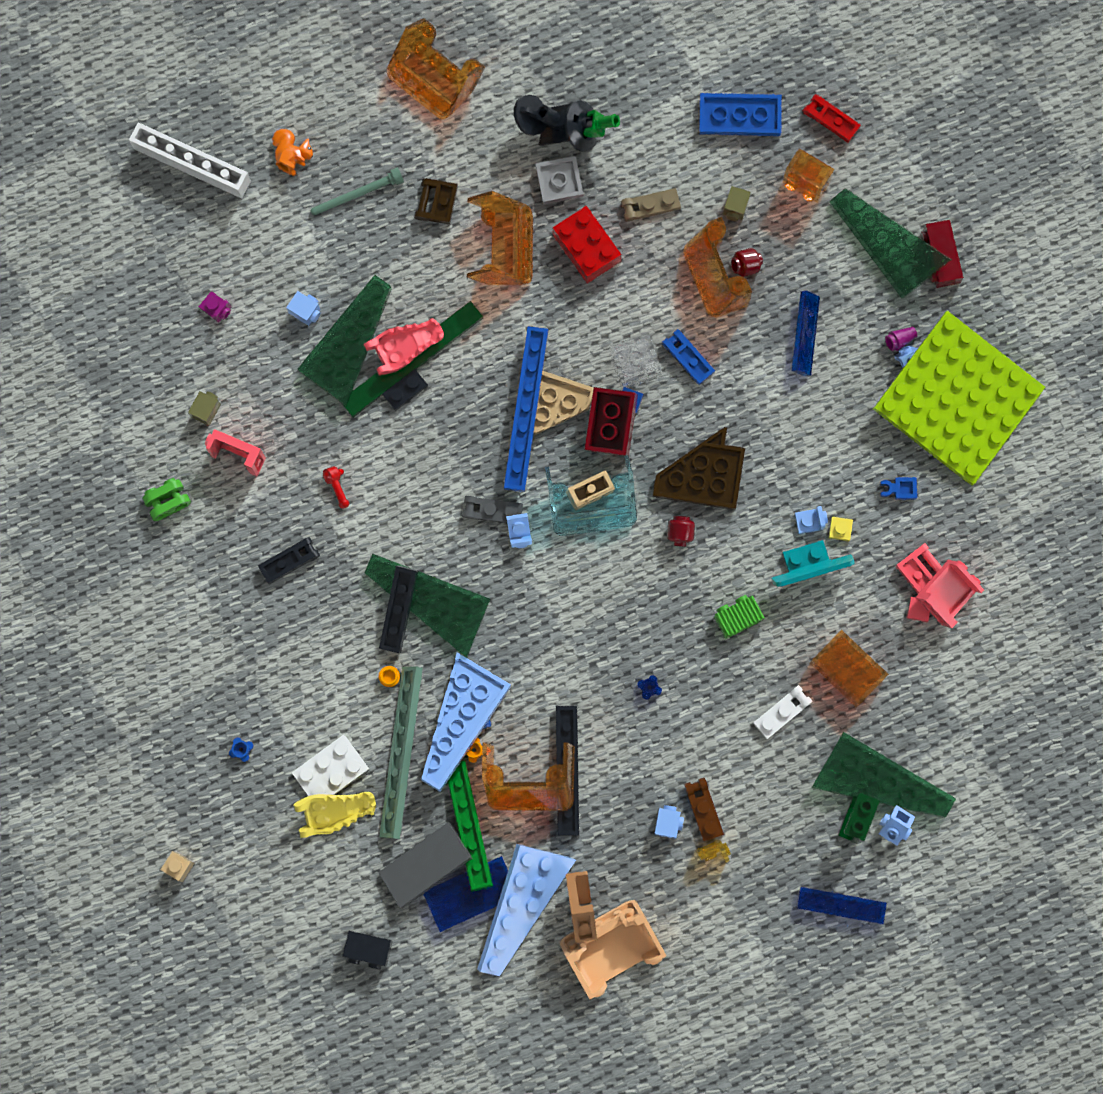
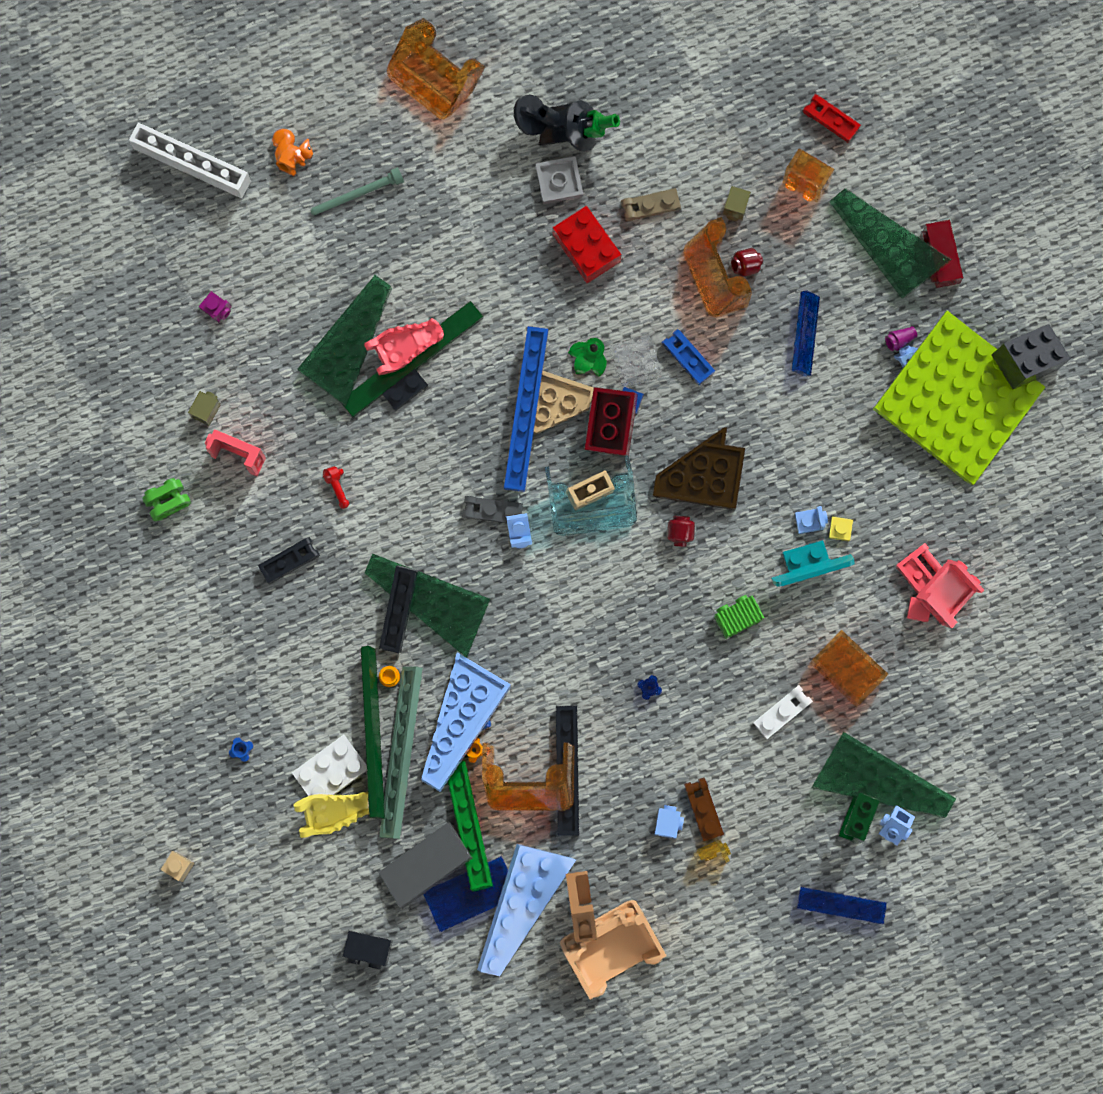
(304, 308): light blue brick -> none
(372, 733): none -> dark green tile
(442, 204): dark brown plate -> none
(511, 240): clear orange windscreen -> none
(587, 359): none -> green plate
(740, 114): blue plate -> none
(903, 487): blue plate -> none
(1030, 356): none -> black brick

